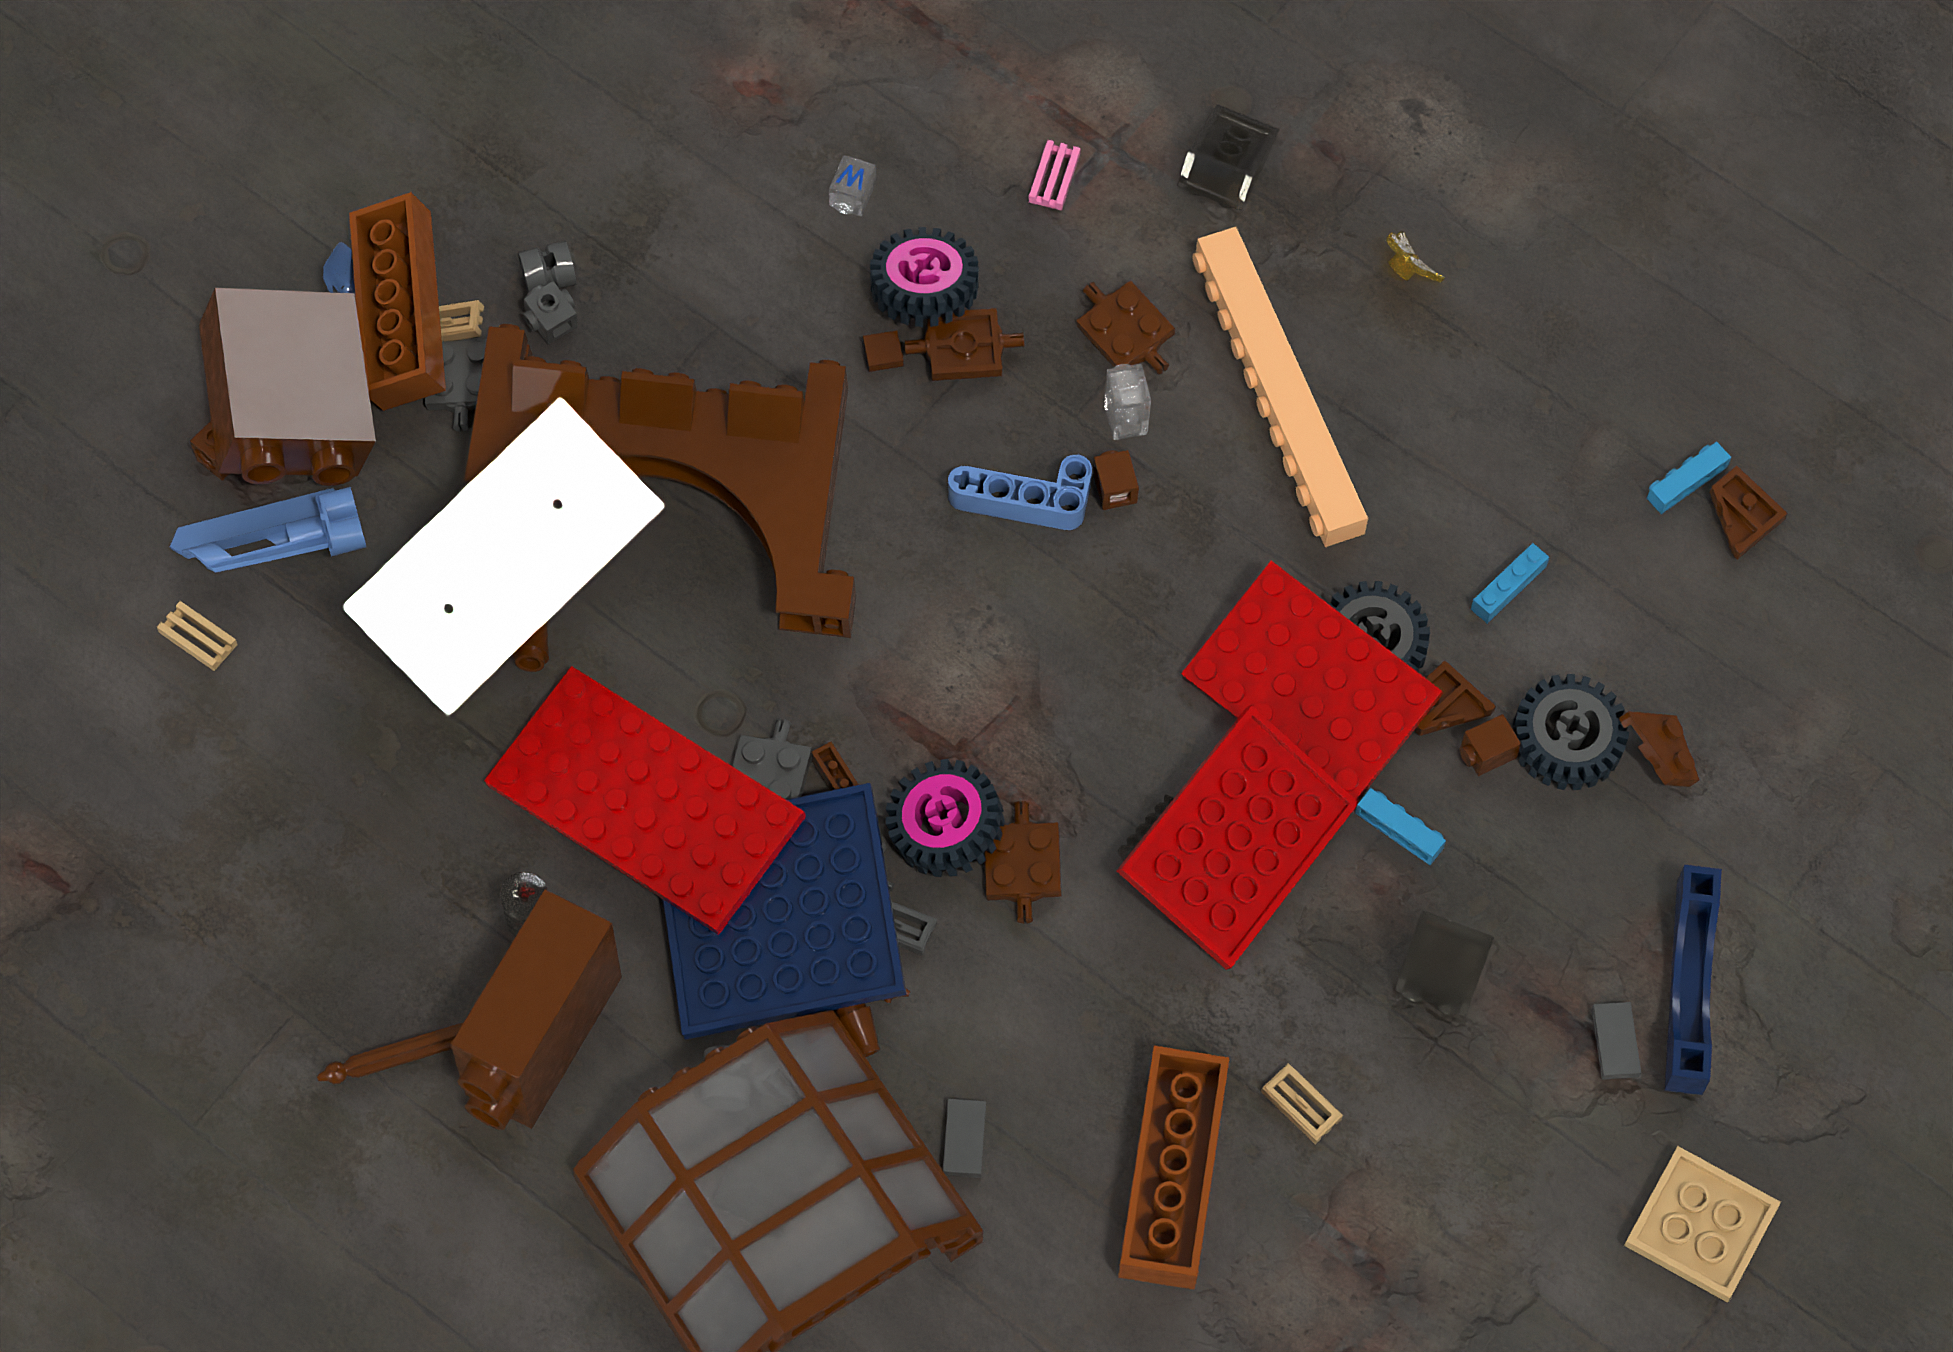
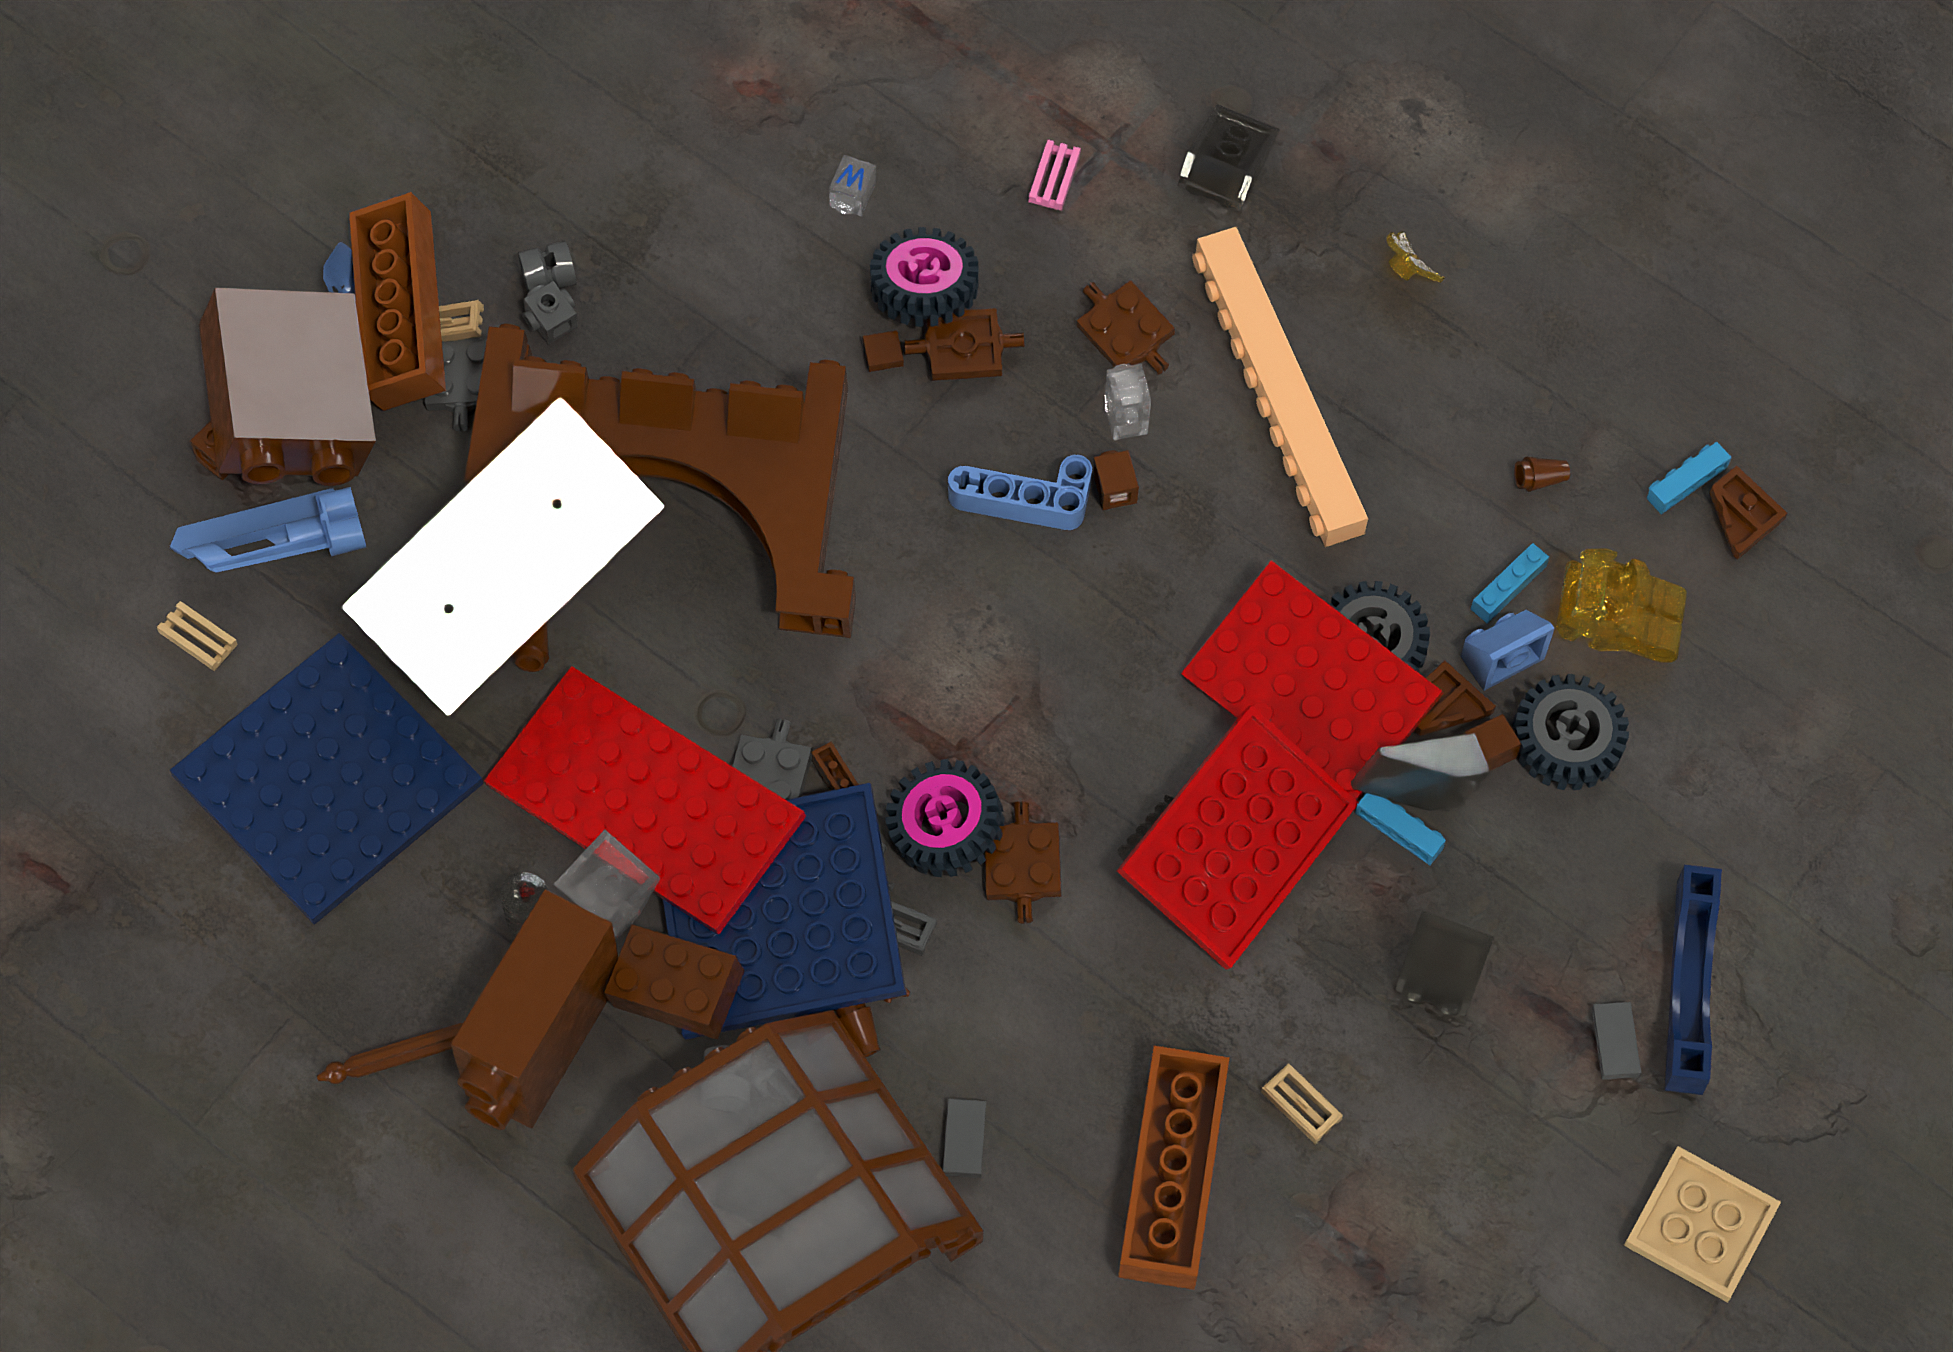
(326, 778): none -> dark blue plate
(609, 882): none -> clear slope
(674, 981): none -> reddish brown brick
(1426, 773): none -> clear smoke slope
(1507, 647): none -> medium blue slope
(1538, 473): none -> reddish brown cone
(1621, 606): none -> clear yellow connector
(1664, 746): reddish brown wing -> none

